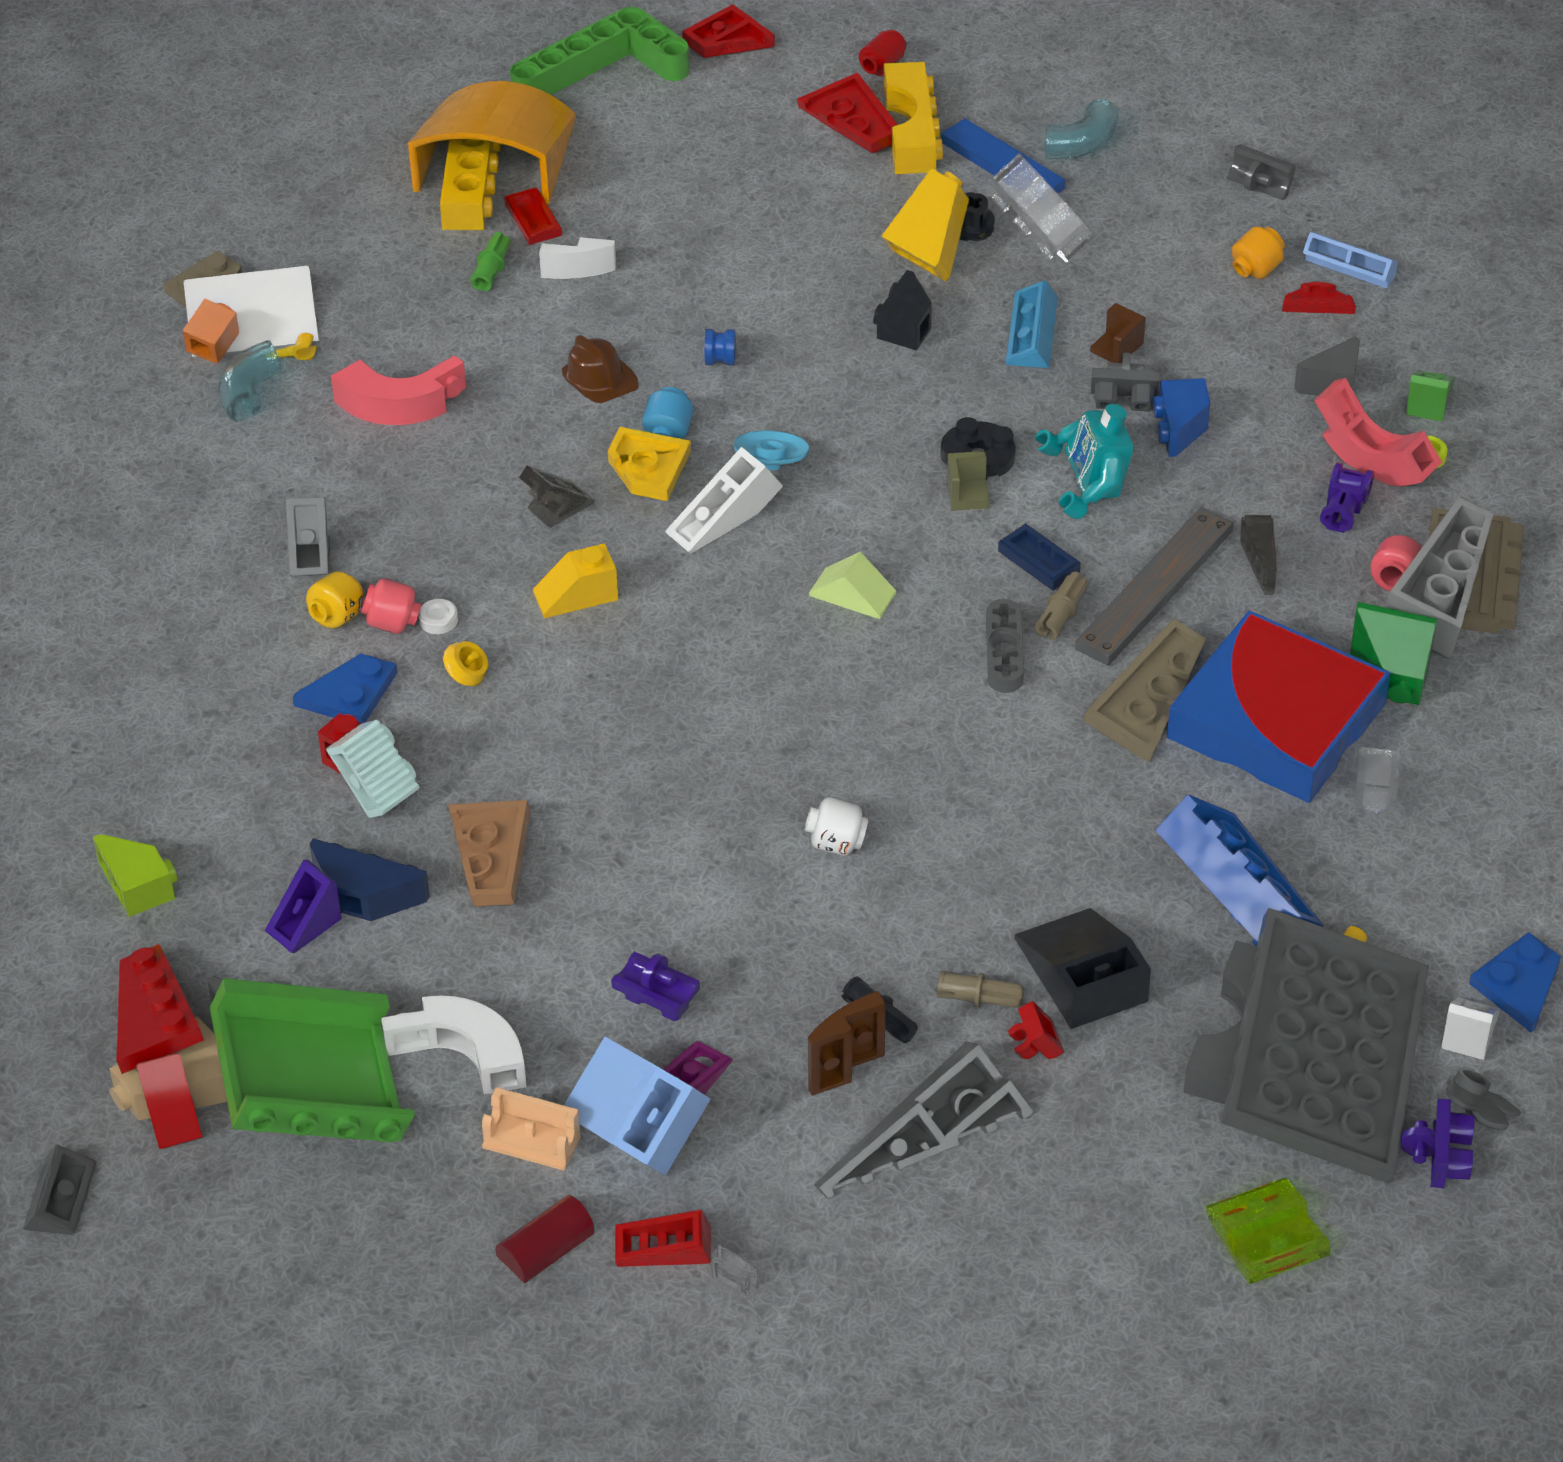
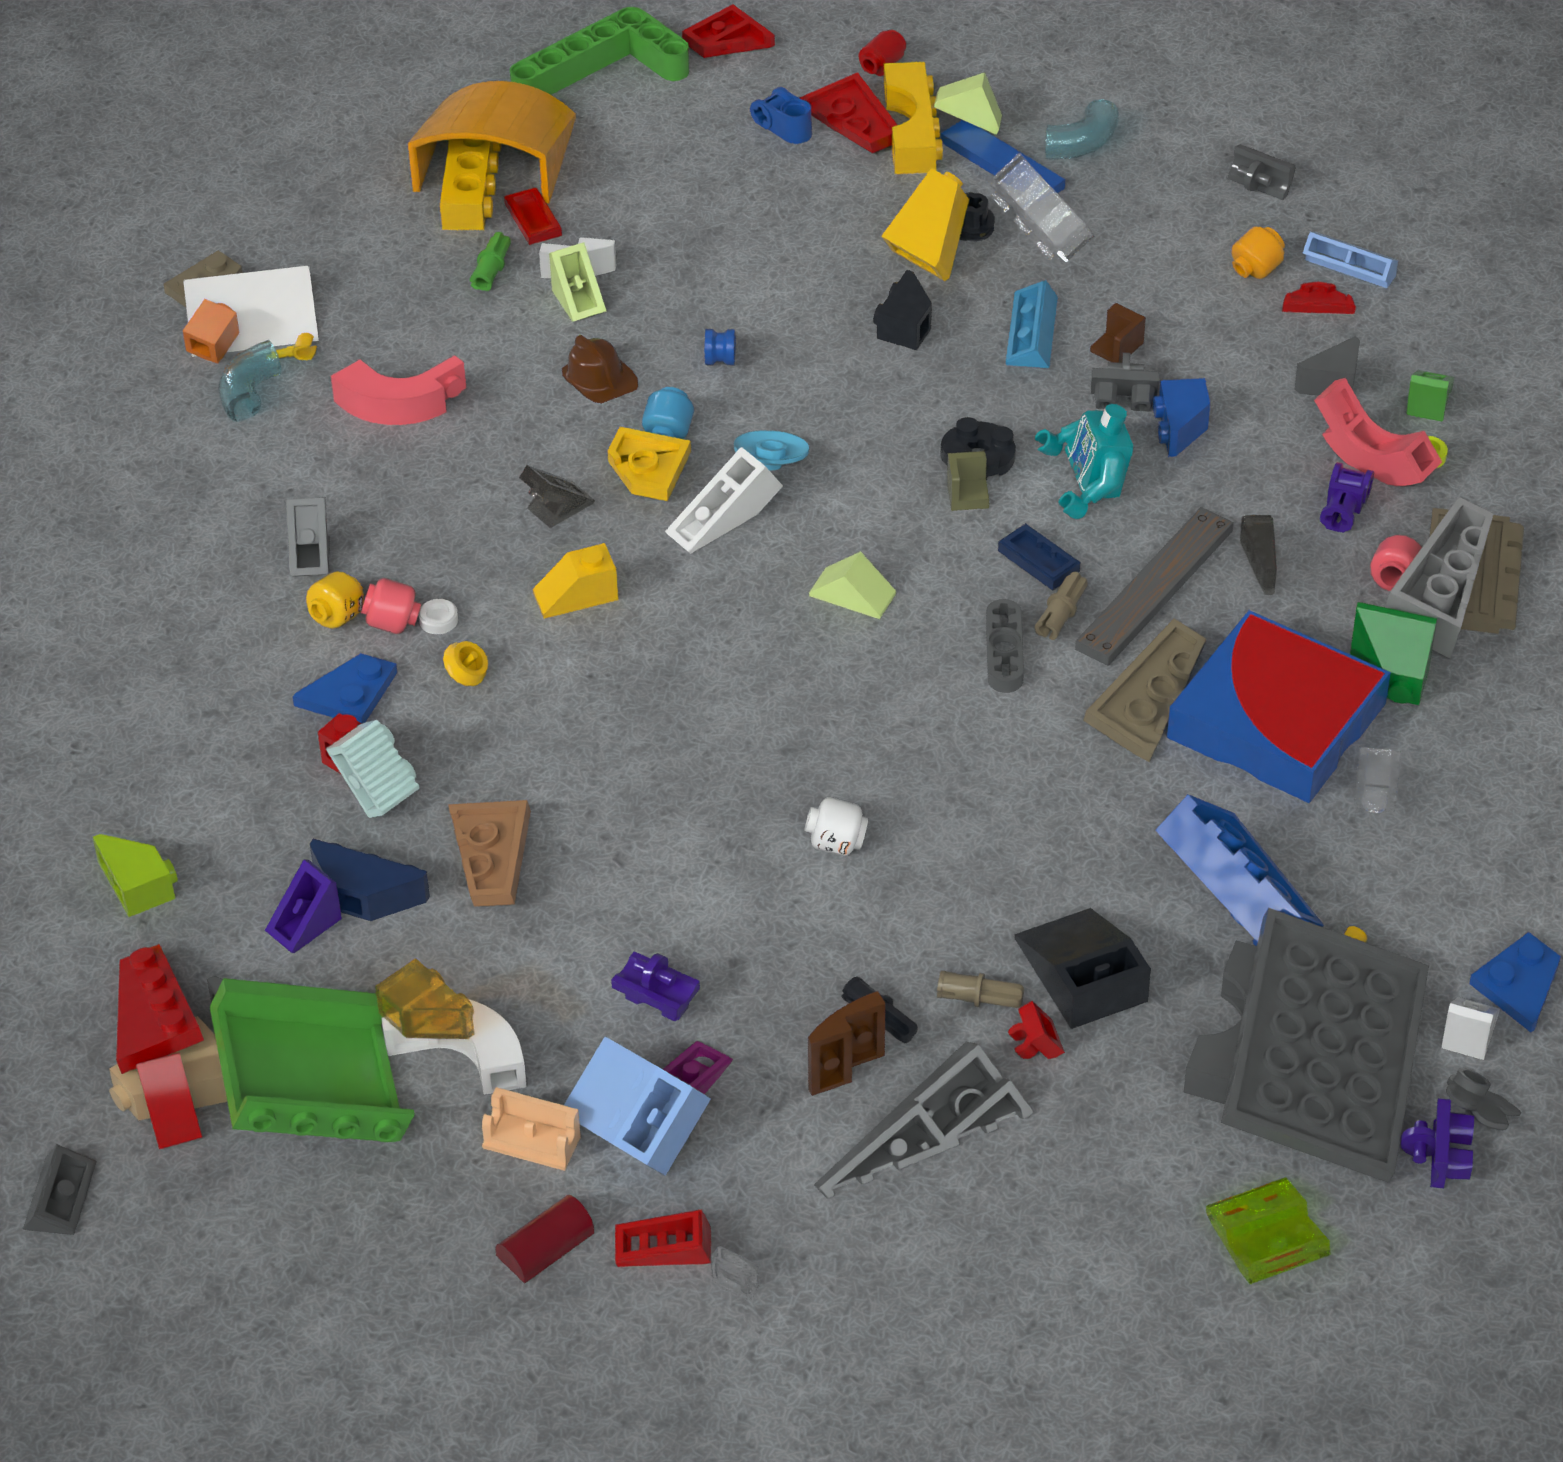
(423, 1005): none -> clear yellow slope
(575, 282): none -> yellowish green slope
(784, 116): none -> blue piece
(971, 101): none -> yellowish green slope

